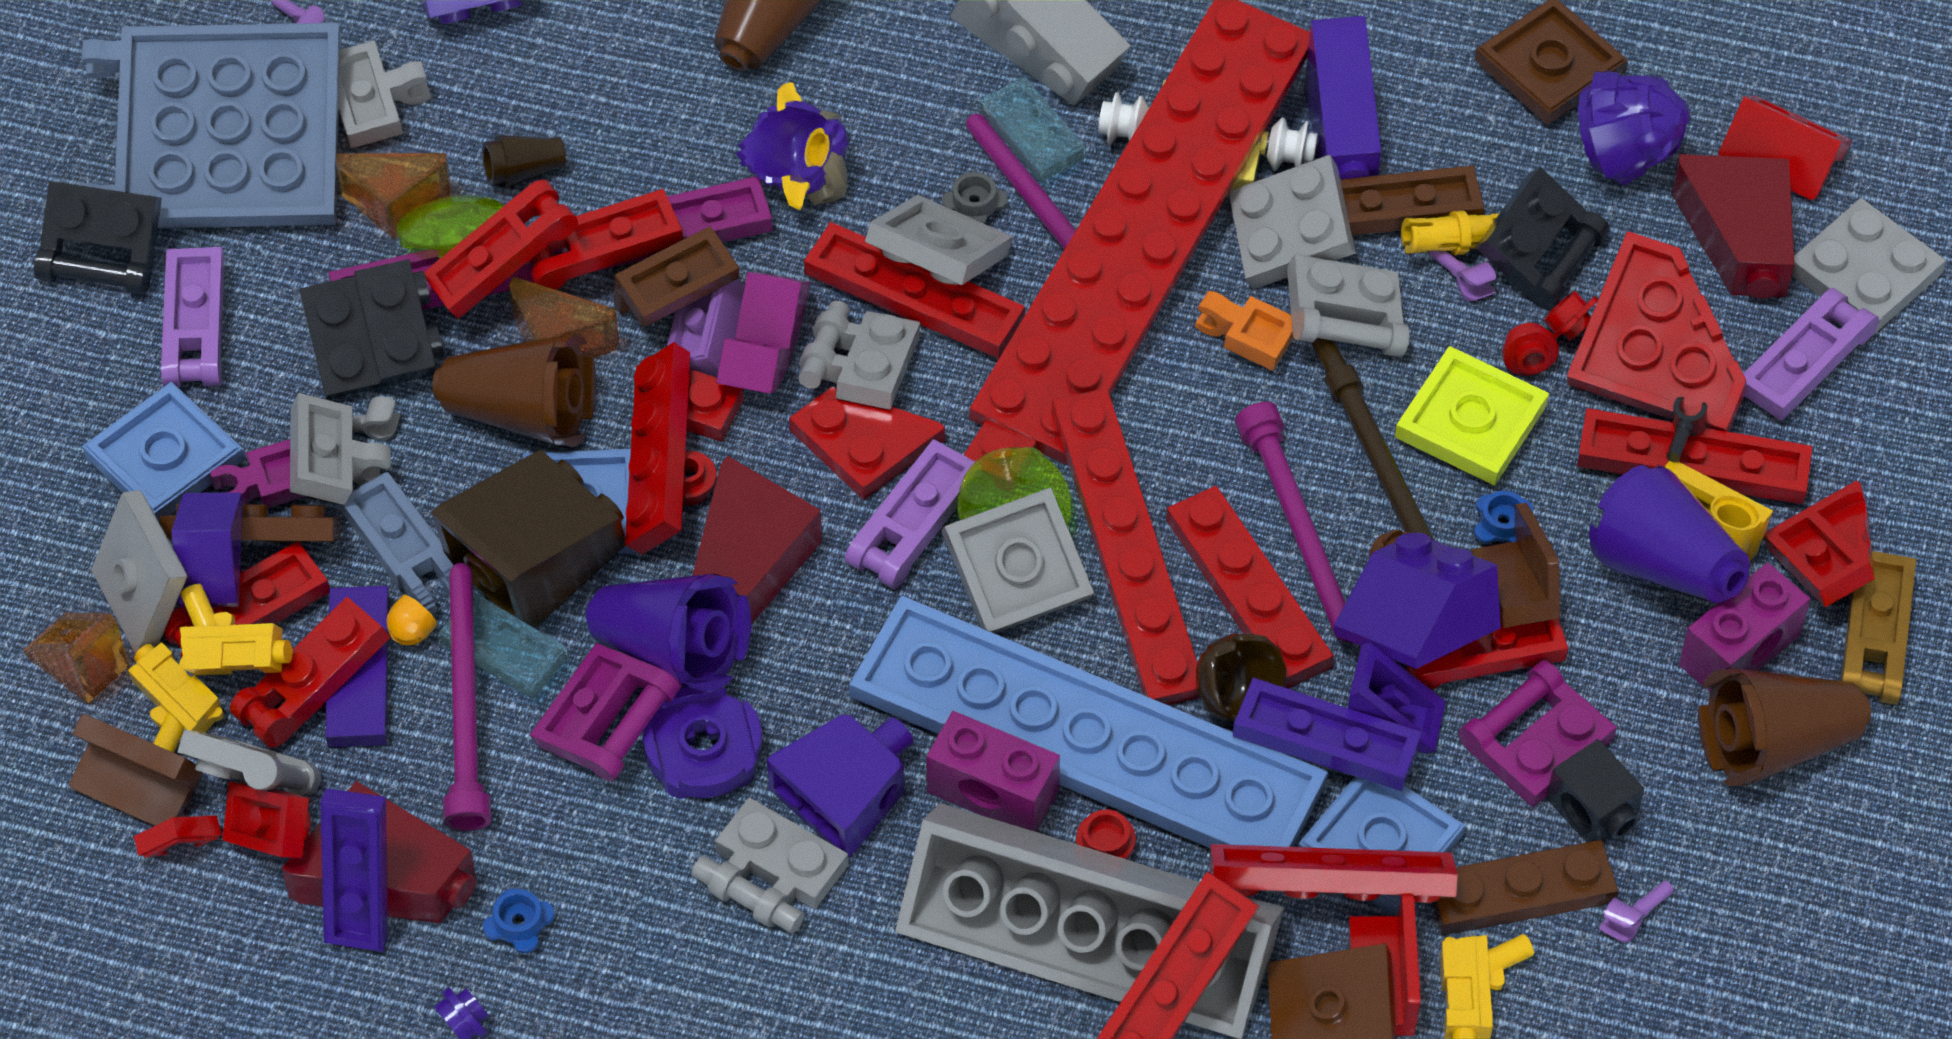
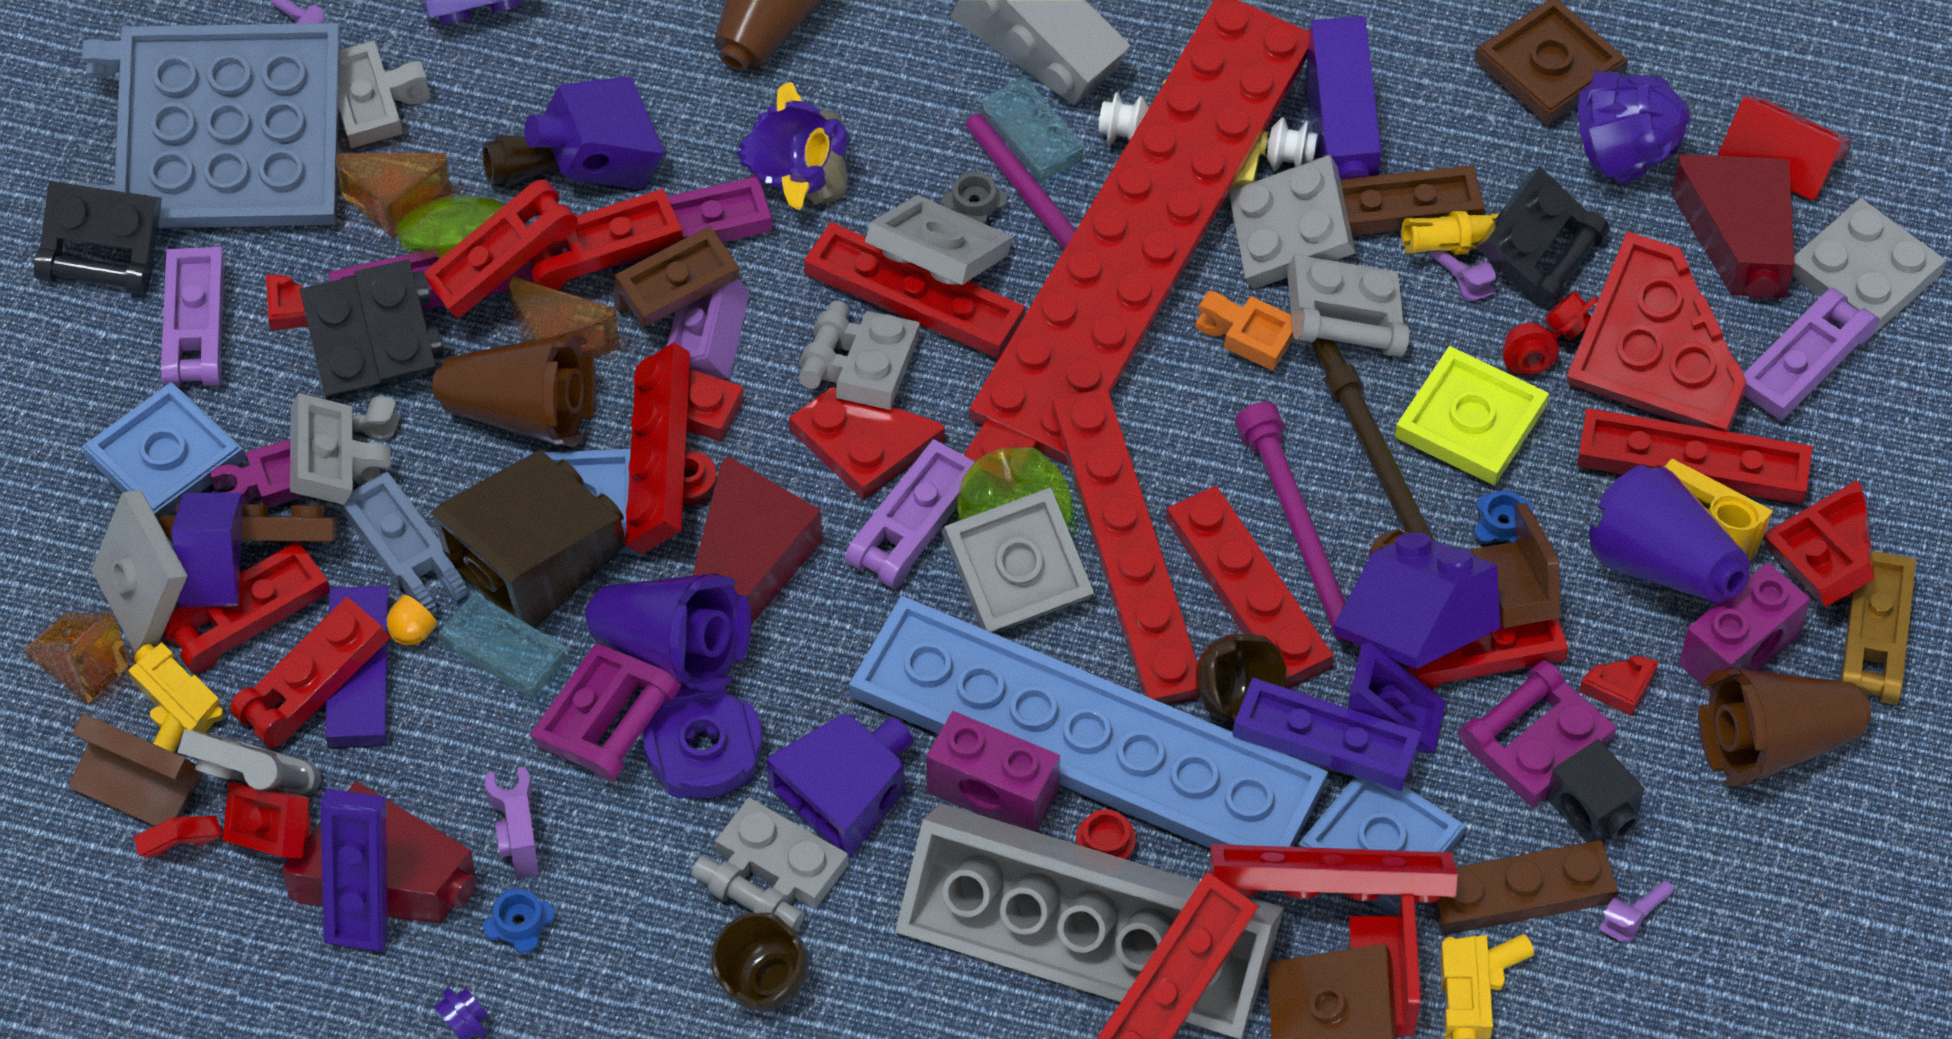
(219, 646): yellow piece -> none
(284, 303): none -> red tile
(467, 804): magenta piece -> none
(516, 833): none -> medium lavender plate
(598, 133): none -> dark purple torso
(760, 961): none -> dark brown hair
(765, 332): magenta brick -> none
(1620, 682): none -> red tile
(1685, 427): black hand -> none

